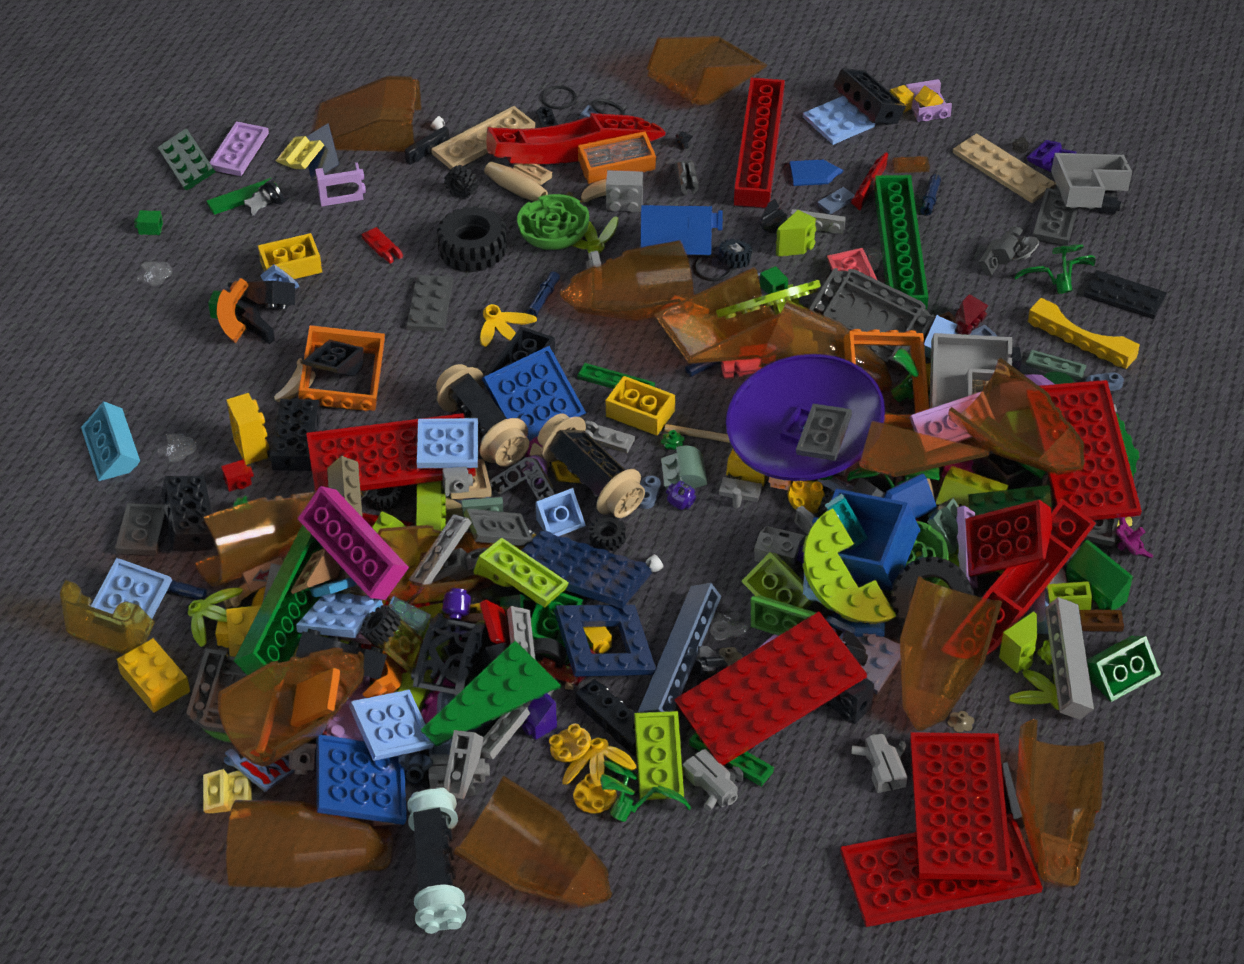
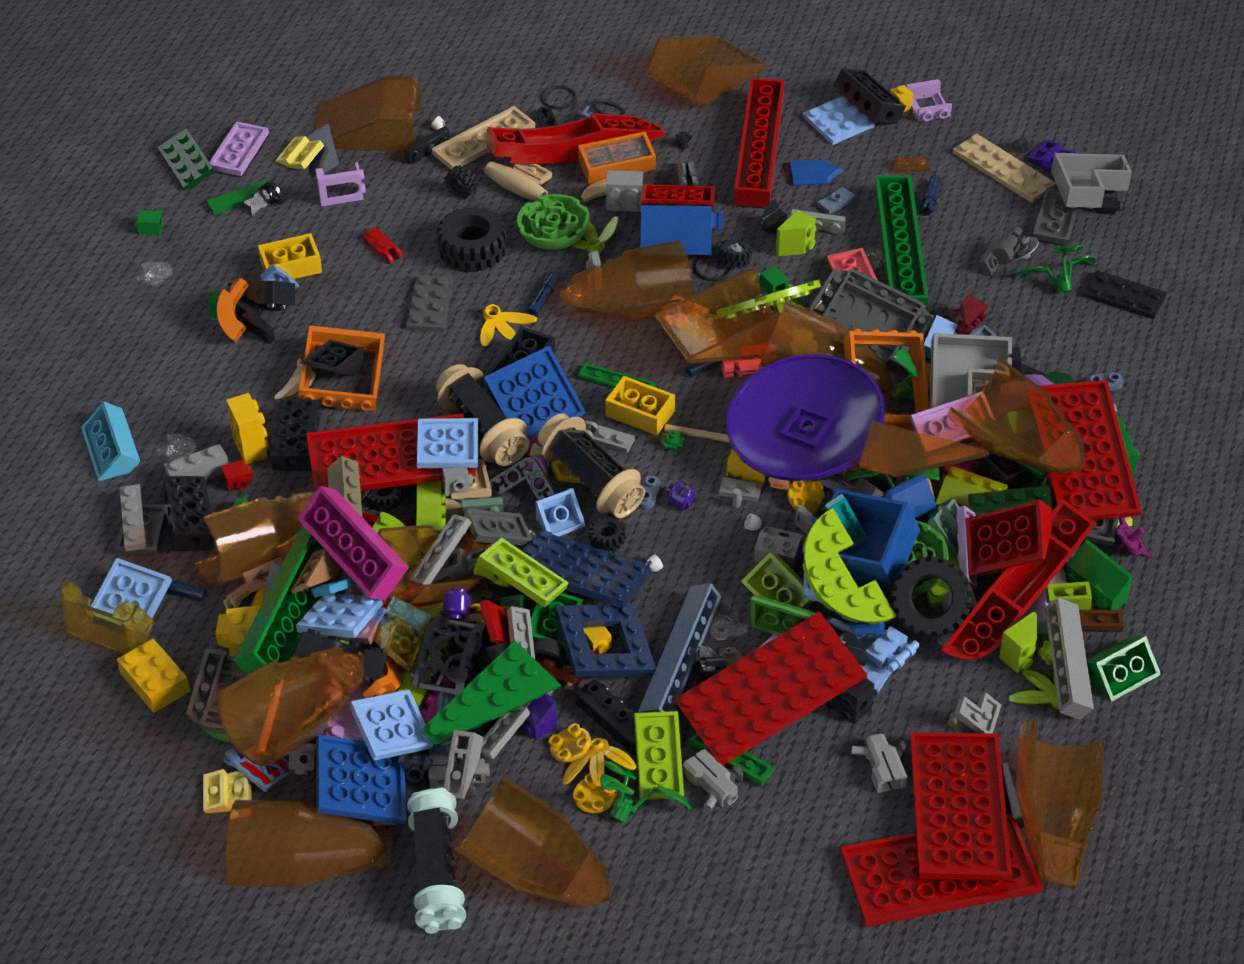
(132, 517): none -> light grey plate
(201, 608): lime plant -> none
(202, 463): none -> light grey brick
(315, 697): orange tile -> none
(380, 625): black tyre -> none
(678, 195): none -> red slope
(684, 466): sand green brick -> none
(752, 522): none -> white hinge
(824, 432): dark grey plate -> none
(869, 182): red slope -> none
(885, 647): none -> light blue plate
(928, 97): yellow brick -> none
(942, 649): clear orange windscreen -> none
(978, 717): none -> light grey plate
(1055, 364): sand green tile -> none
(1113, 349): yellow arch -> none

